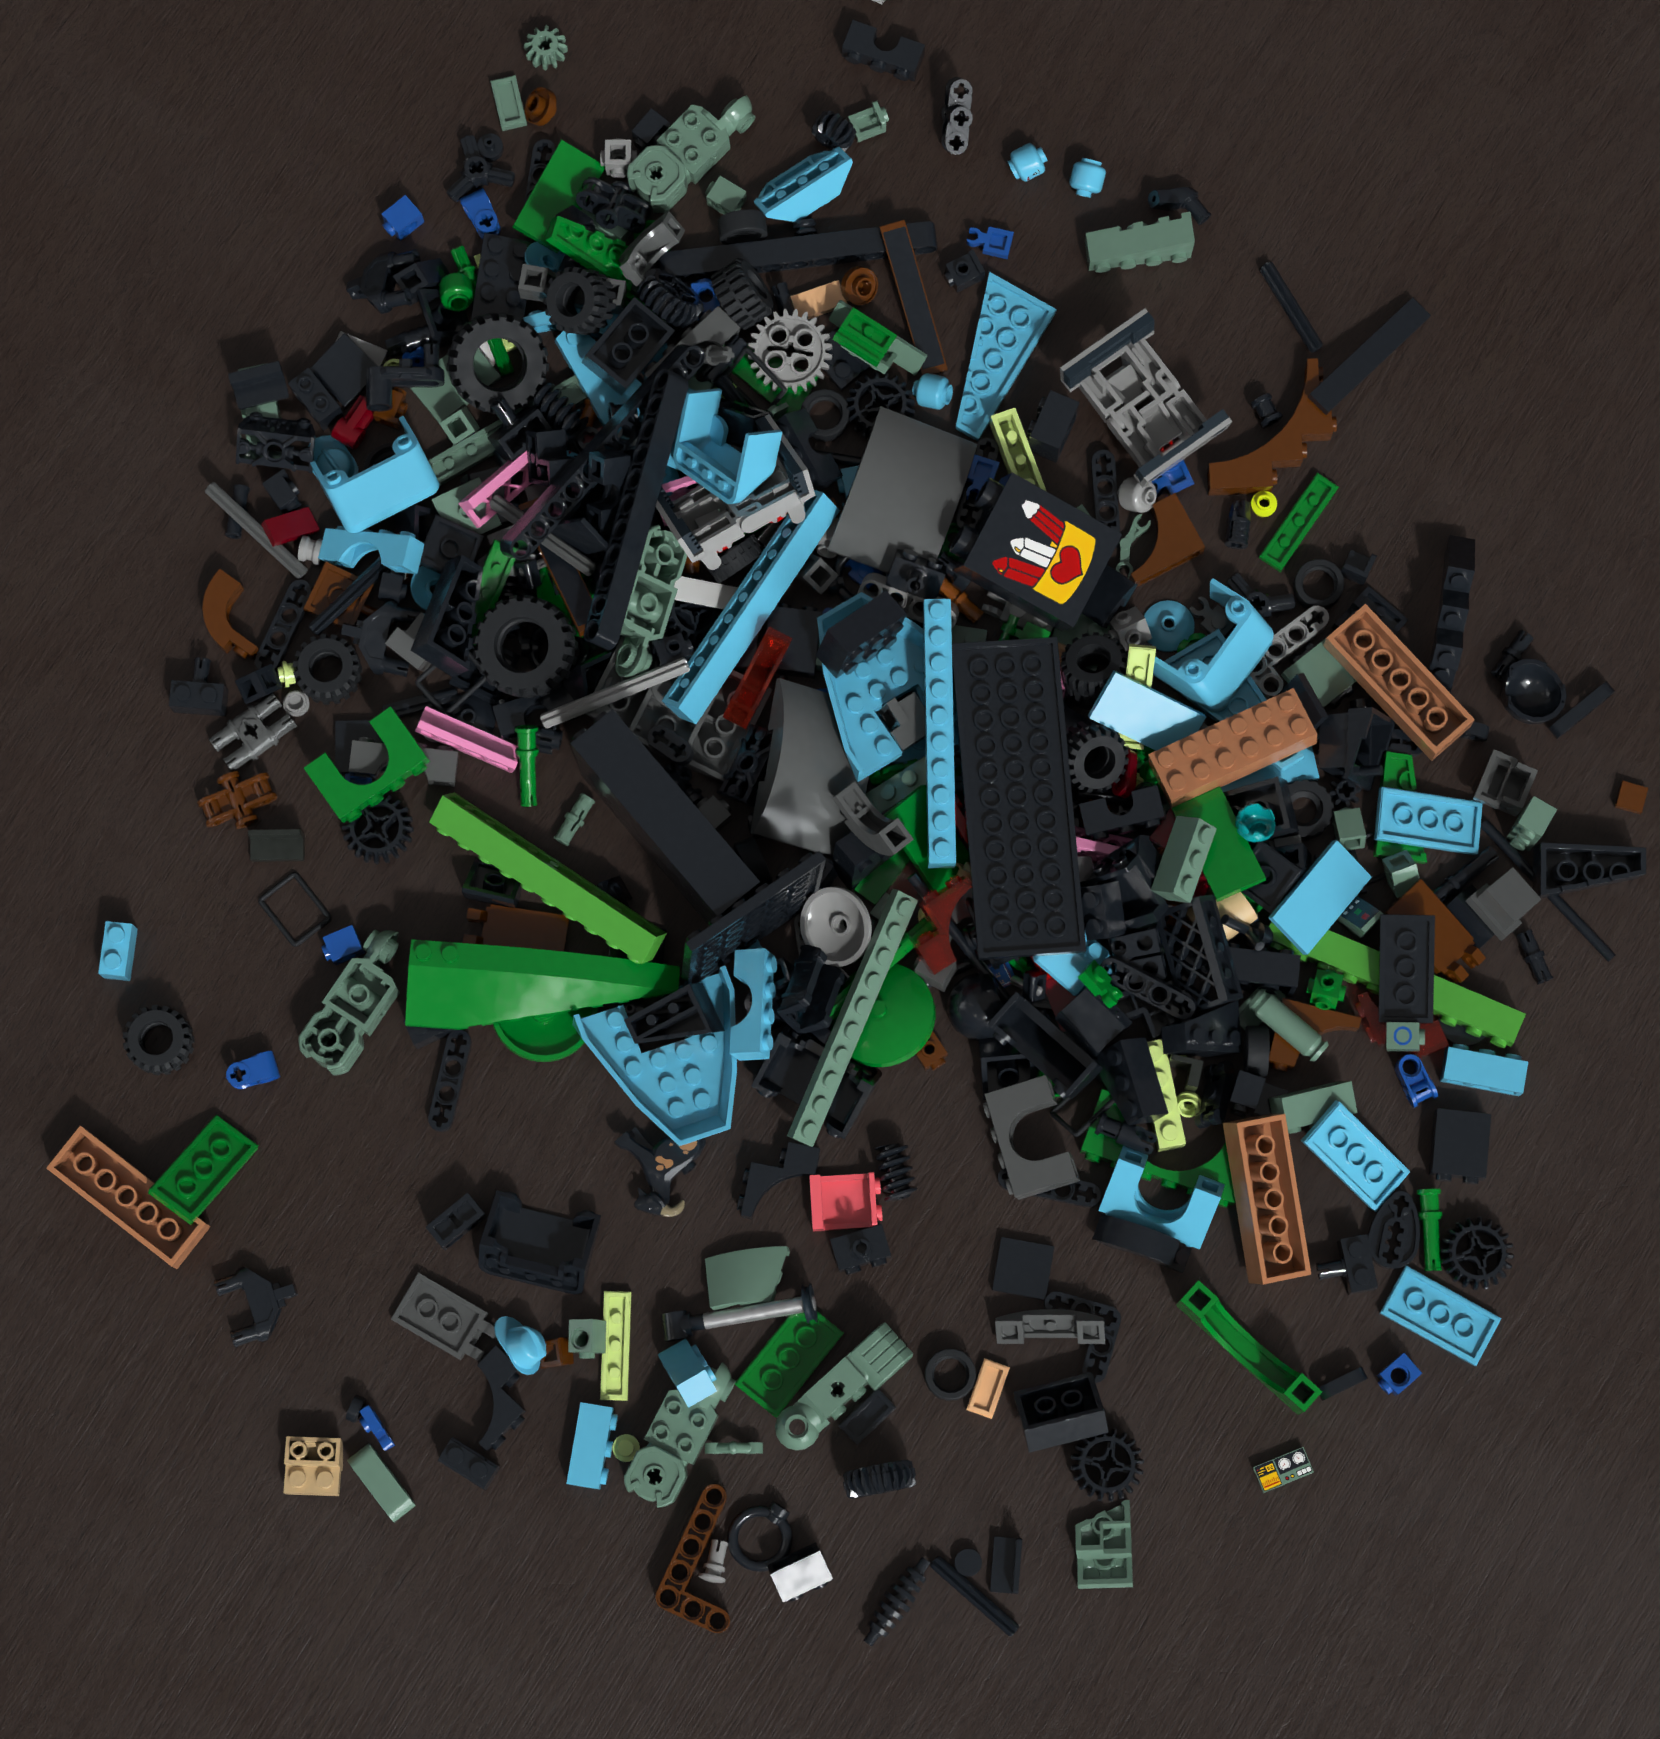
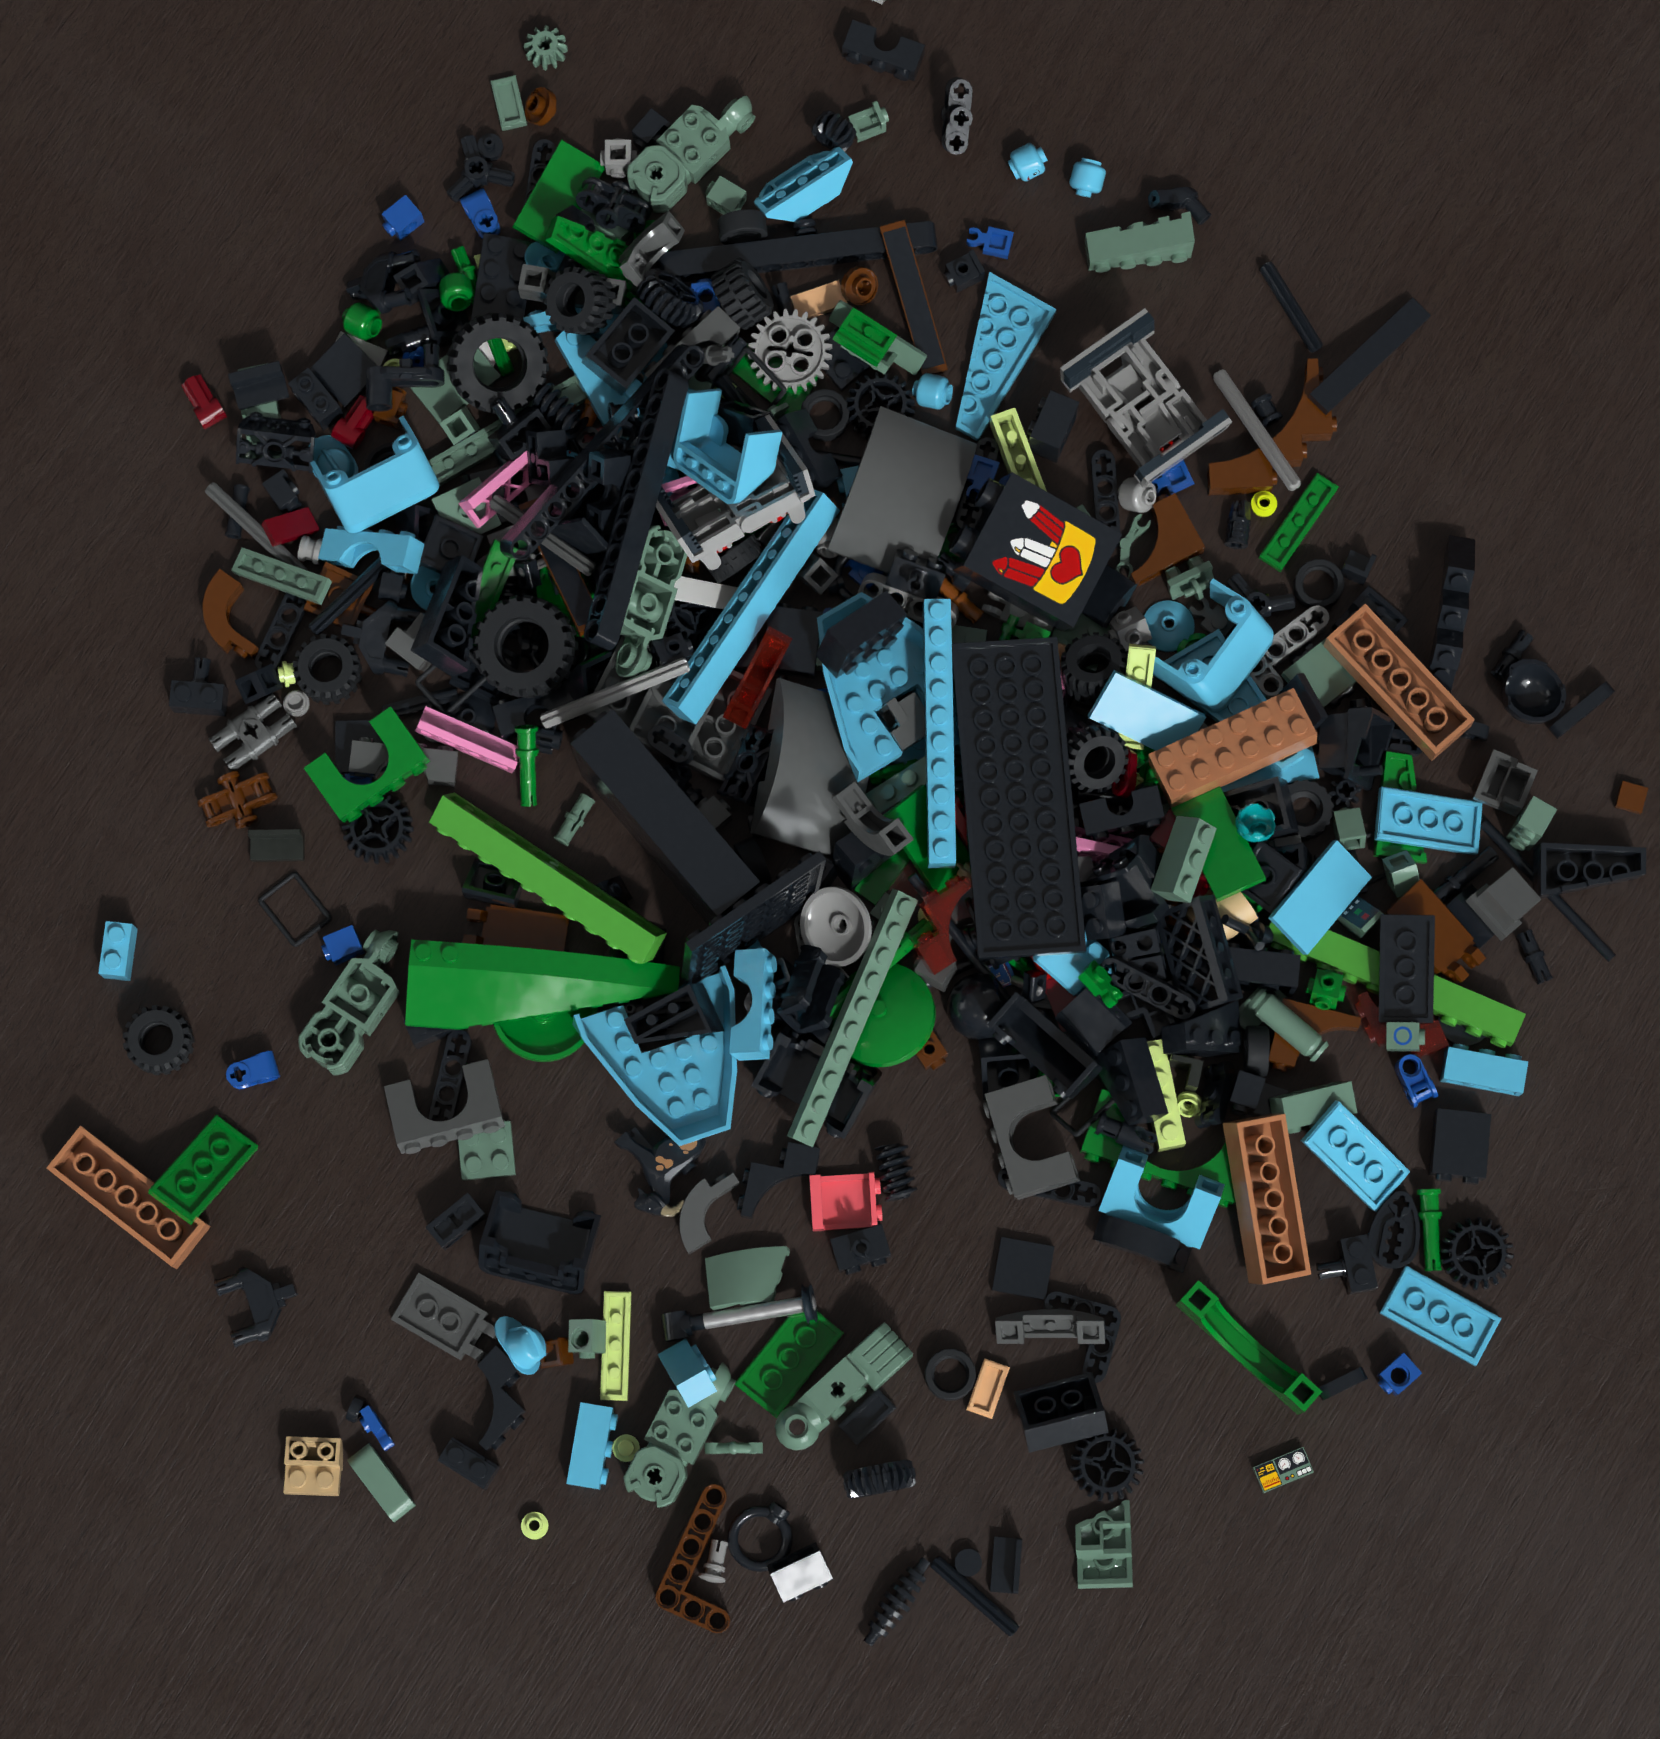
(205, 405): none -> dark red piece
(281, 576): none -> sand green plate
(361, 321): none -> green head
(479, 1115): none -> dark grey arch
(488, 1154): none -> sand green plate
(542, 1529): none -> yellowish green plate
(695, 1208): none -> dark grey arch
(1191, 581): none -> sand green hips
(1257, 430): none -> light grey axle

